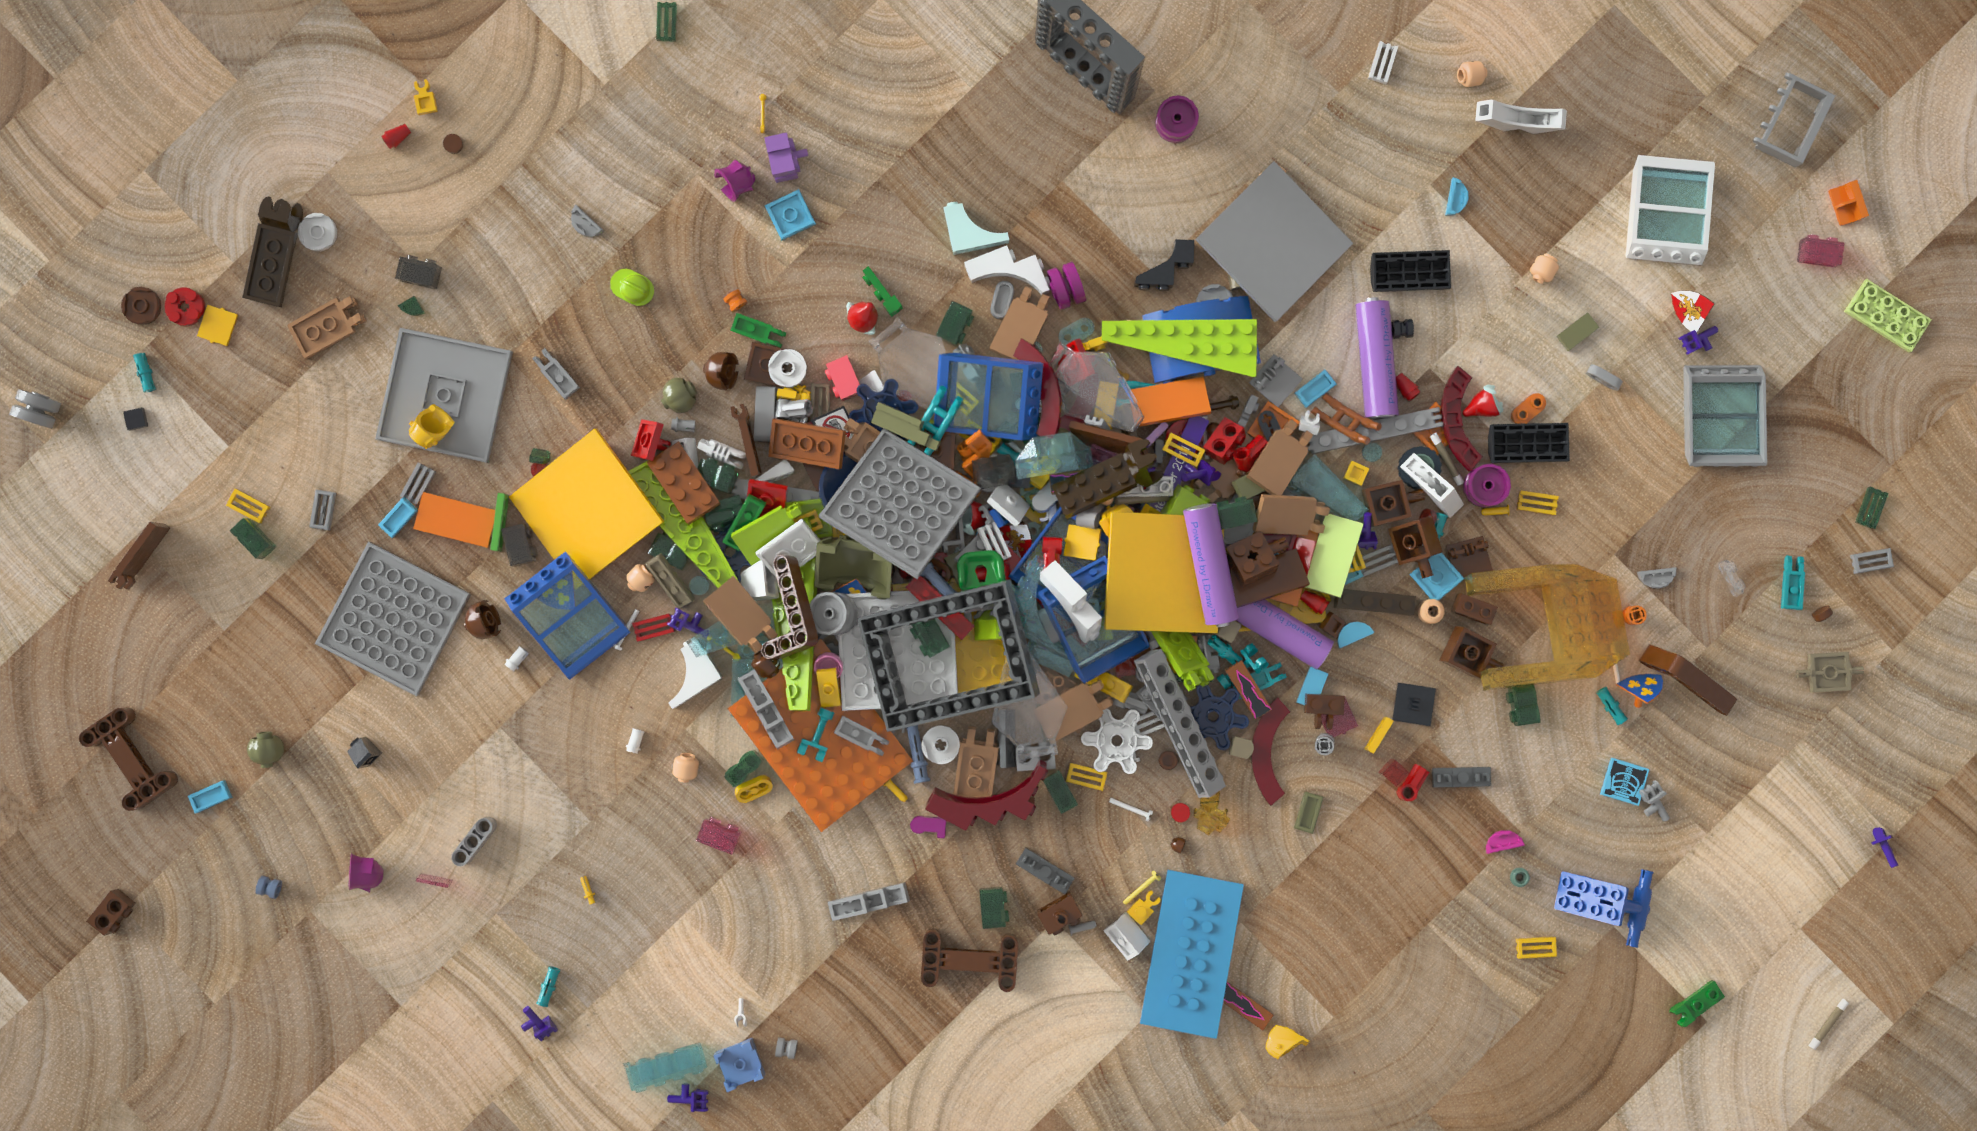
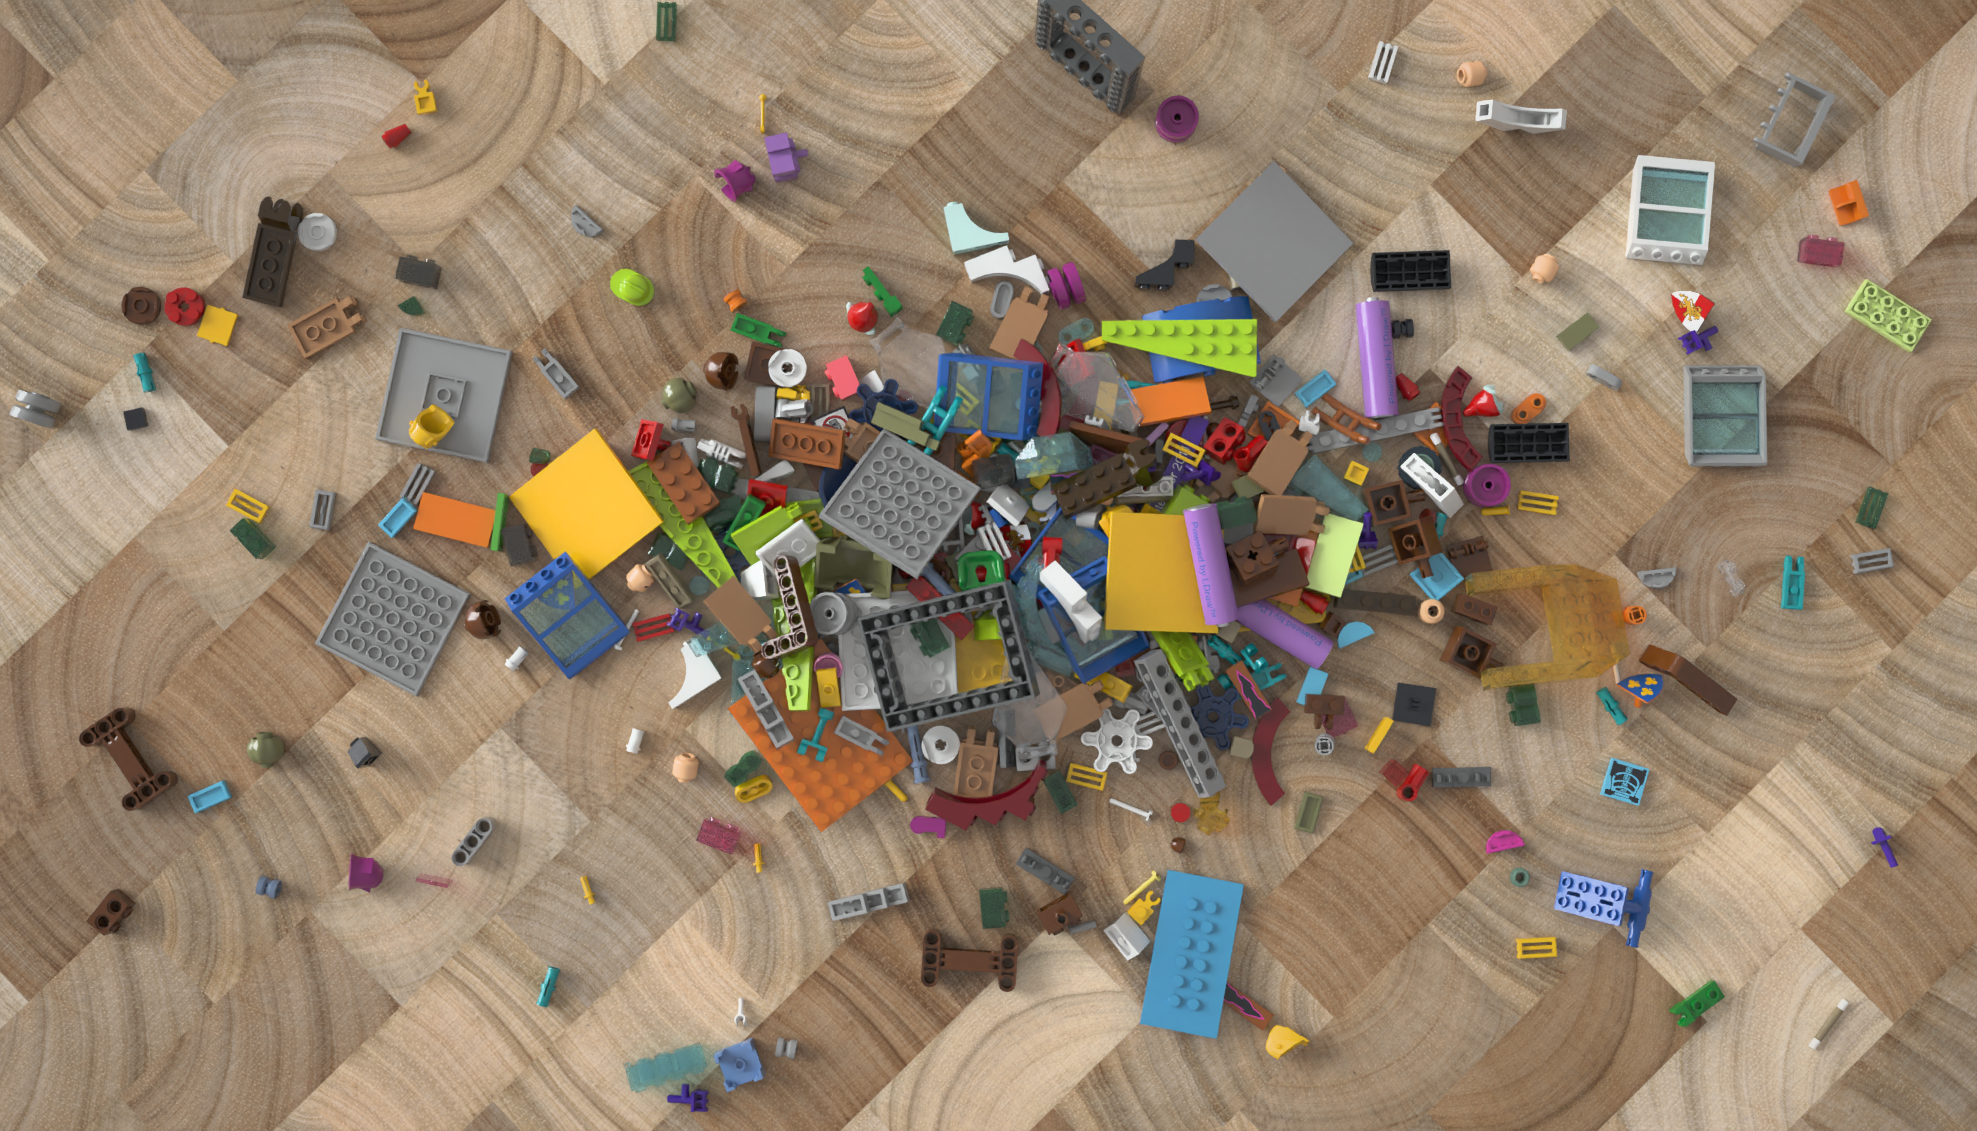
(138, 555): reddish brown tile -> none
(453, 143): reddish brown tile -> none
(540, 1027): dark purple arm -> none
(758, 858): none -> yellow piece
(790, 214): medium azure tile -> none
(1082, 542): yellow piece -> none
(1457, 197): medium azure tile -> none
(1652, 795): light grey arm -> none
(1822, 613): reddish brown tile -> none
(1829, 672): dark tan plate -> none

